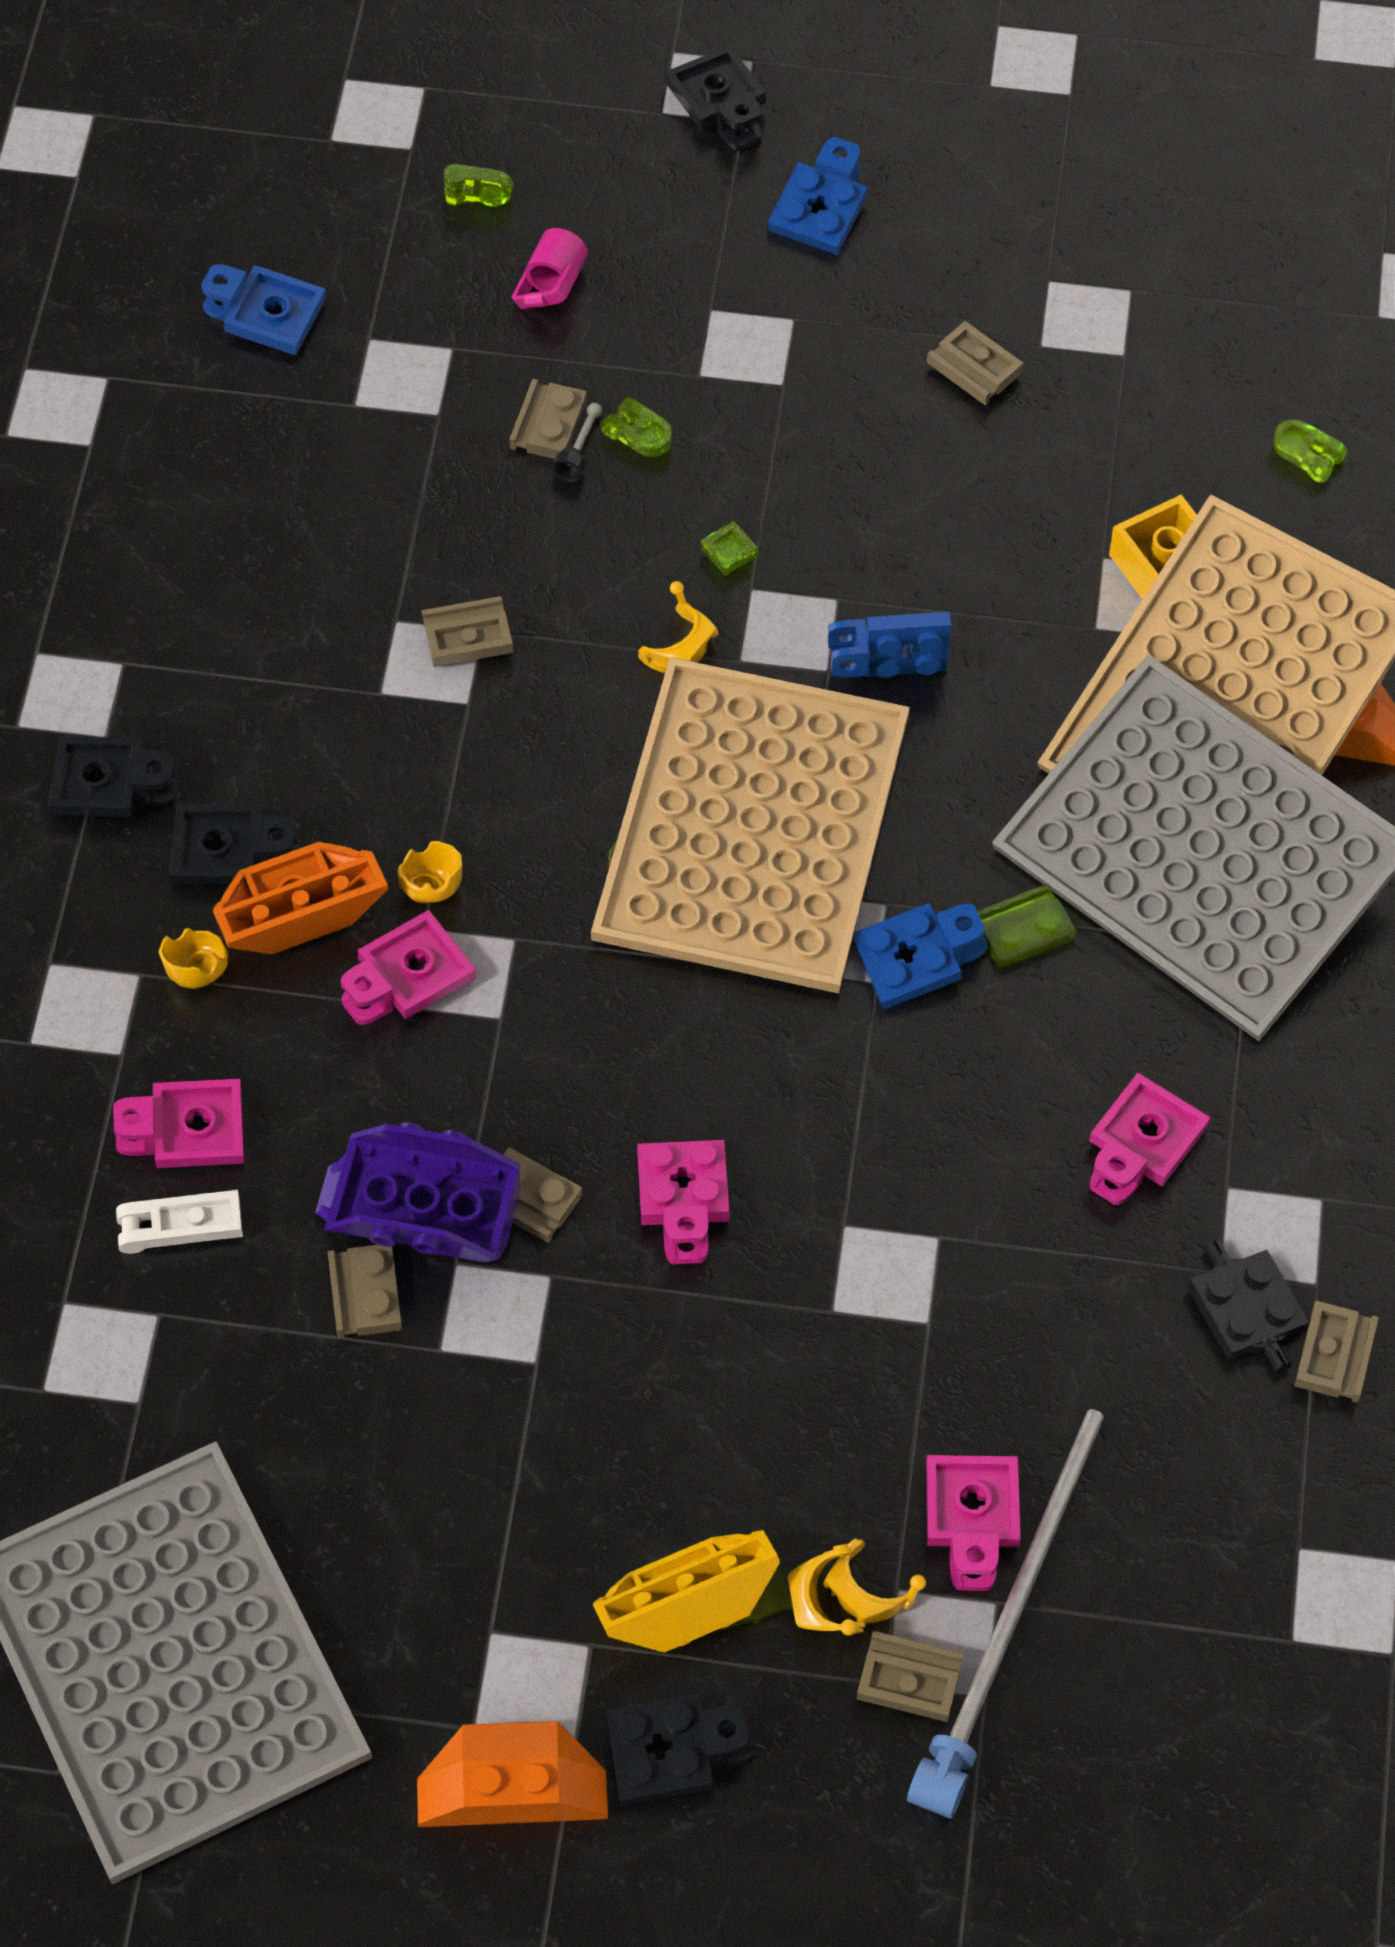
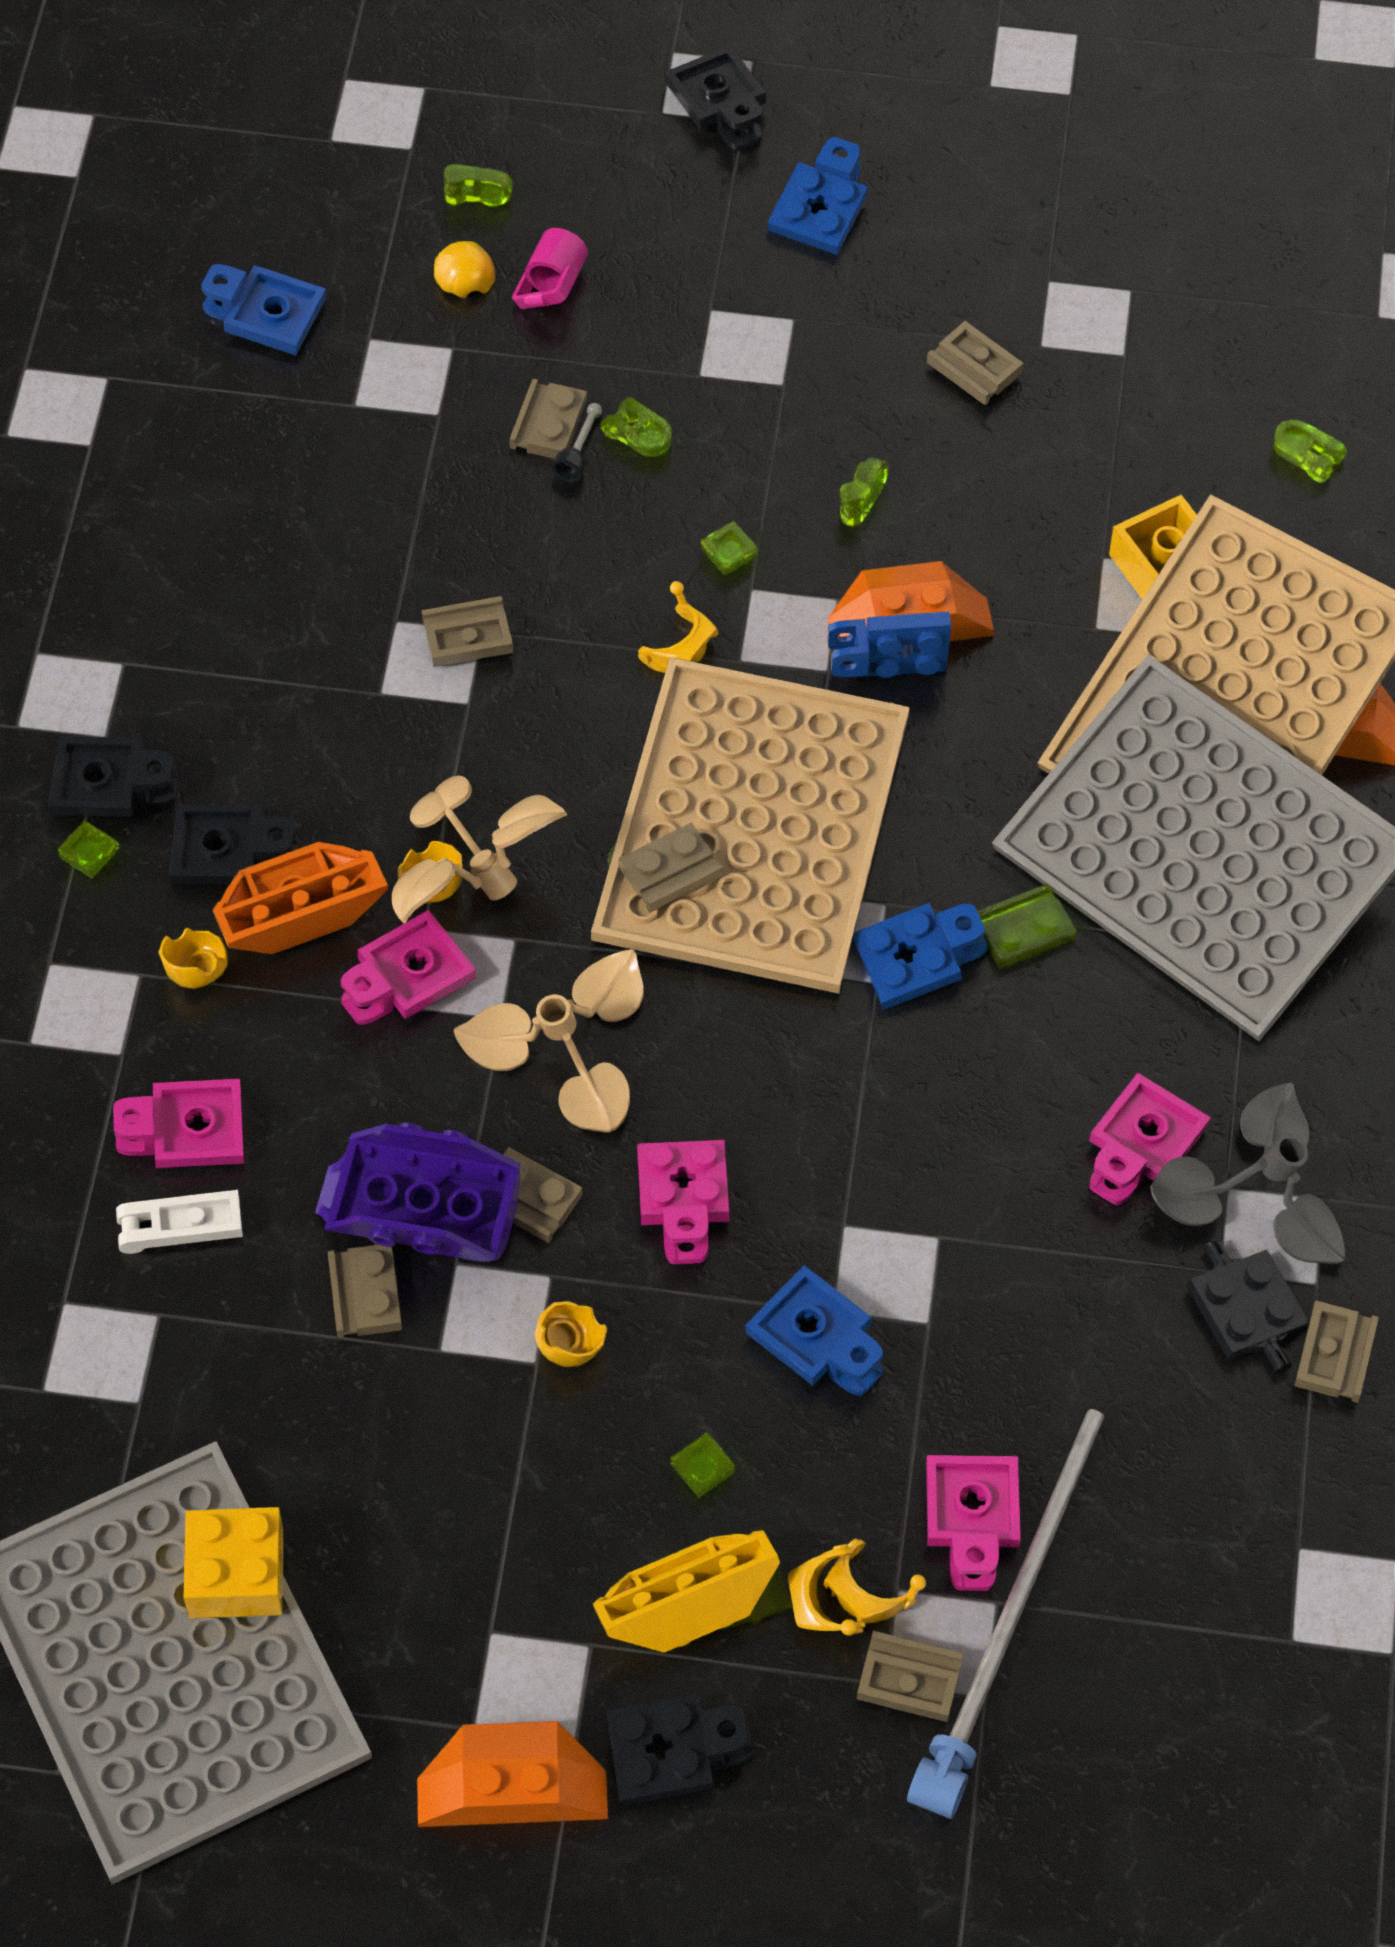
(88, 849): none -> clear neon green plate
(233, 1562): none -> yellow brick
(464, 269): none -> yellow hair
(488, 869): none -> tan plant
(501, 1033): none -> tan plant
(569, 1334): none -> yellow hair
(670, 867): none -> dark tan plate
(703, 1464): none -> clear neon green plate
(837, 1344): none -> blue plate
(861, 494): none -> clear neon green plate
(914, 591): none -> orange wedge
(1277, 1123): none -> dark grey plant

